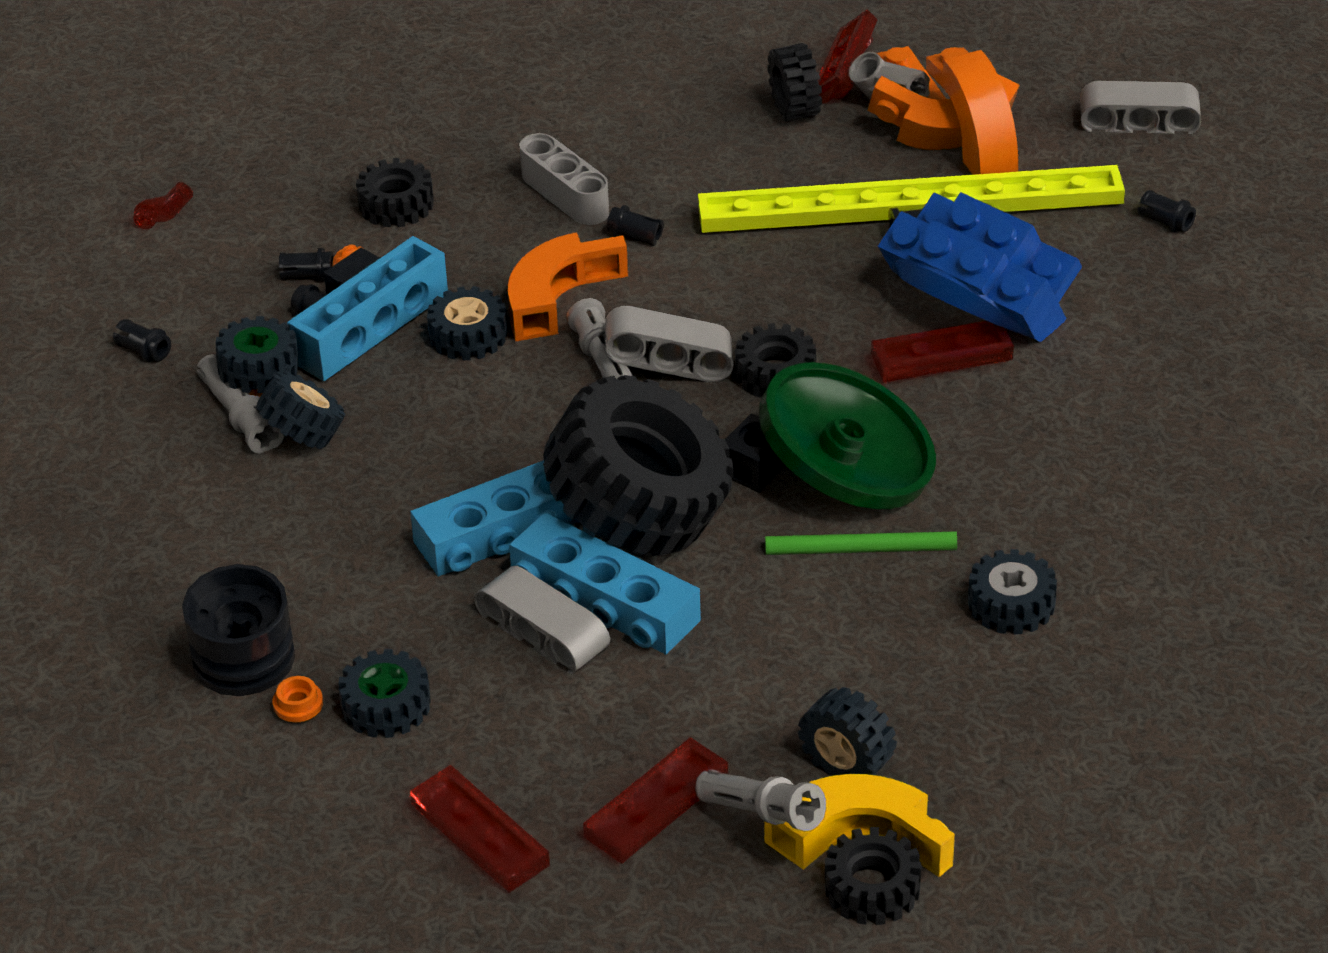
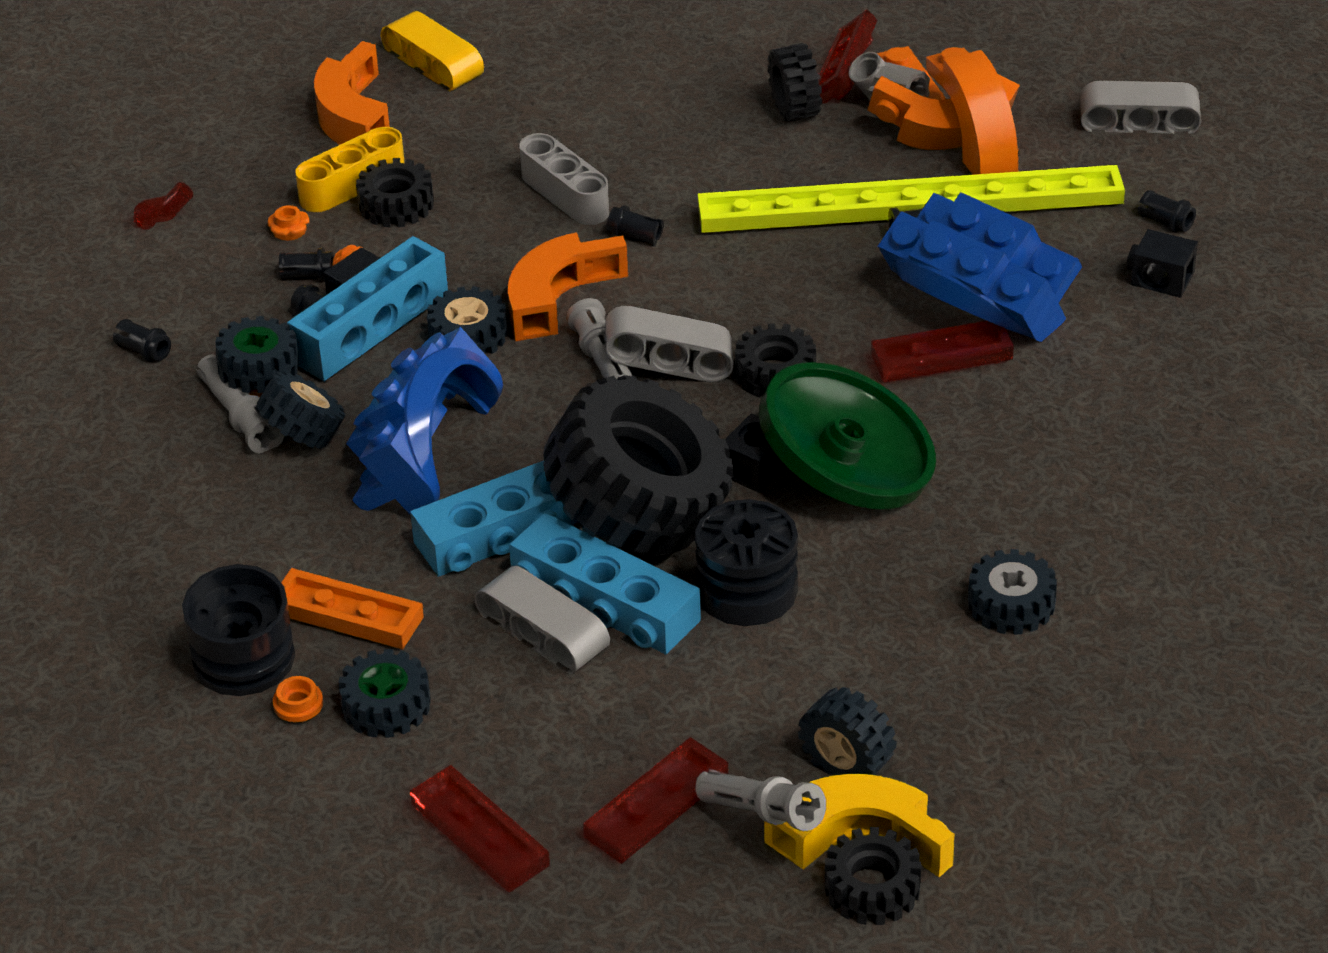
(288, 223): none -> orange plate
(333, 174): none -> yellow beam
(337, 90): none -> orange arch
(351, 608): none -> orange plate
(406, 409): none -> blue piece
(433, 49): none -> yellow beam
(746, 562): none -> black wheel
(861, 543): bright green bar -> none
(1162, 263): none -> black brick

